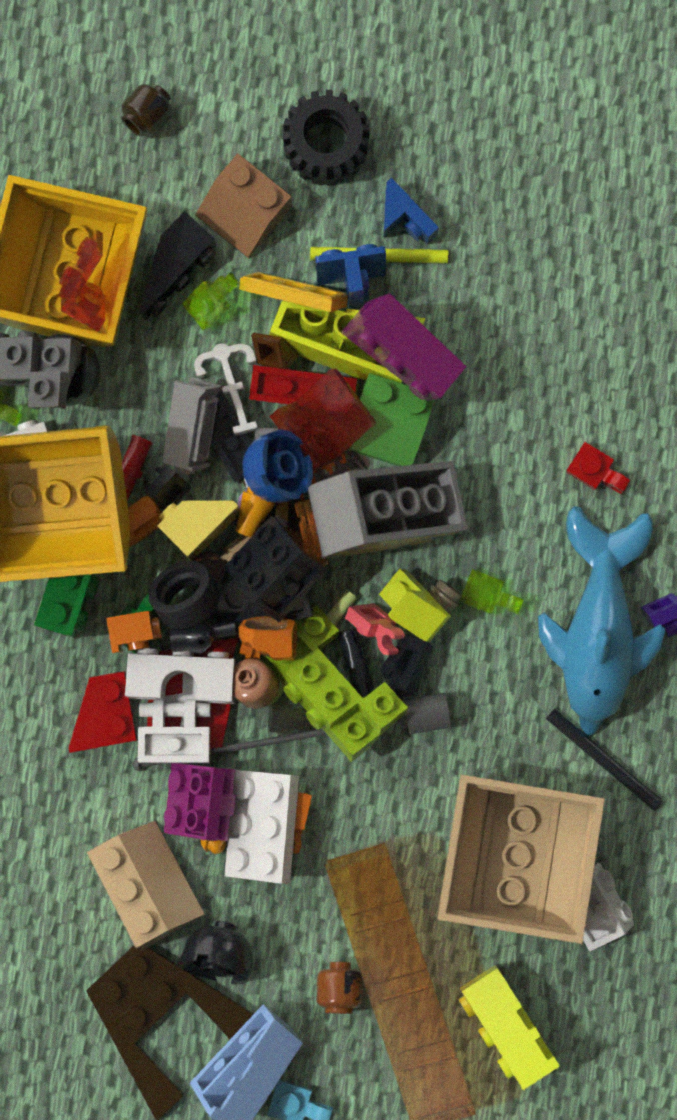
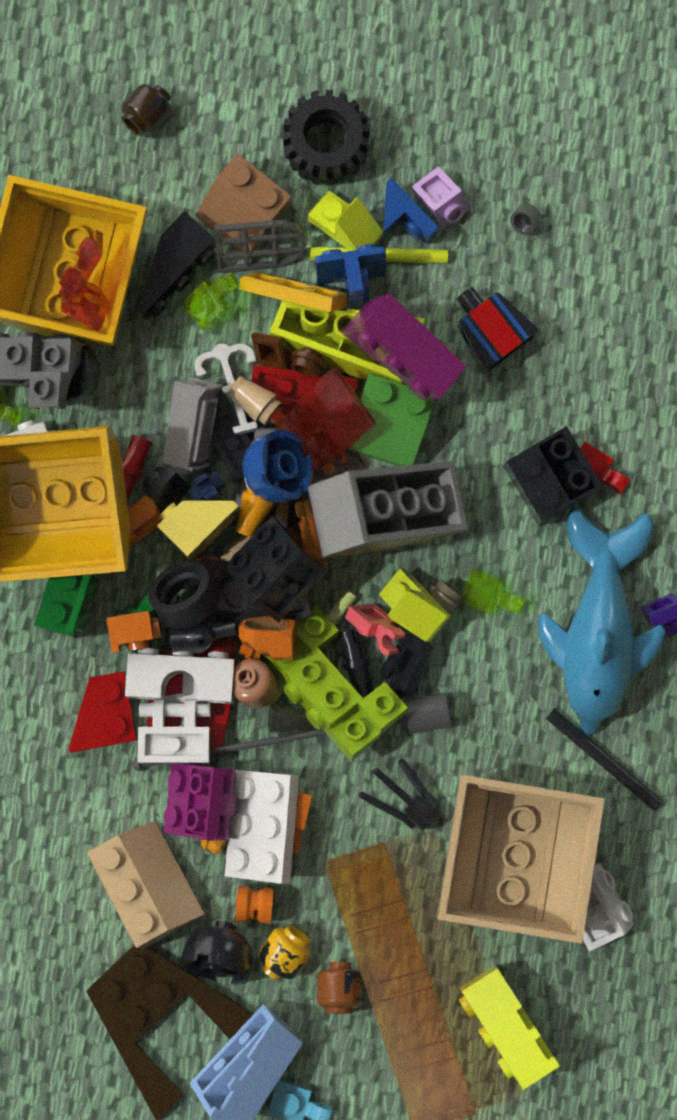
(207, 488): none -> dark blue plate
(244, 227): none -> dark grey window
(254, 904): none -> orange wheel
(255, 399): none -> tan cone
(285, 953): none -> yellow head
(307, 362): none -> reddish brown plate
(345, 223): none -> neon yellow slope
(419, 810): none -> black plant
(441, 197): none -> lavender bracket
(492, 328): none -> torso
(521, 219): none -> flat silver hinge
(552, 475): none -> black slope

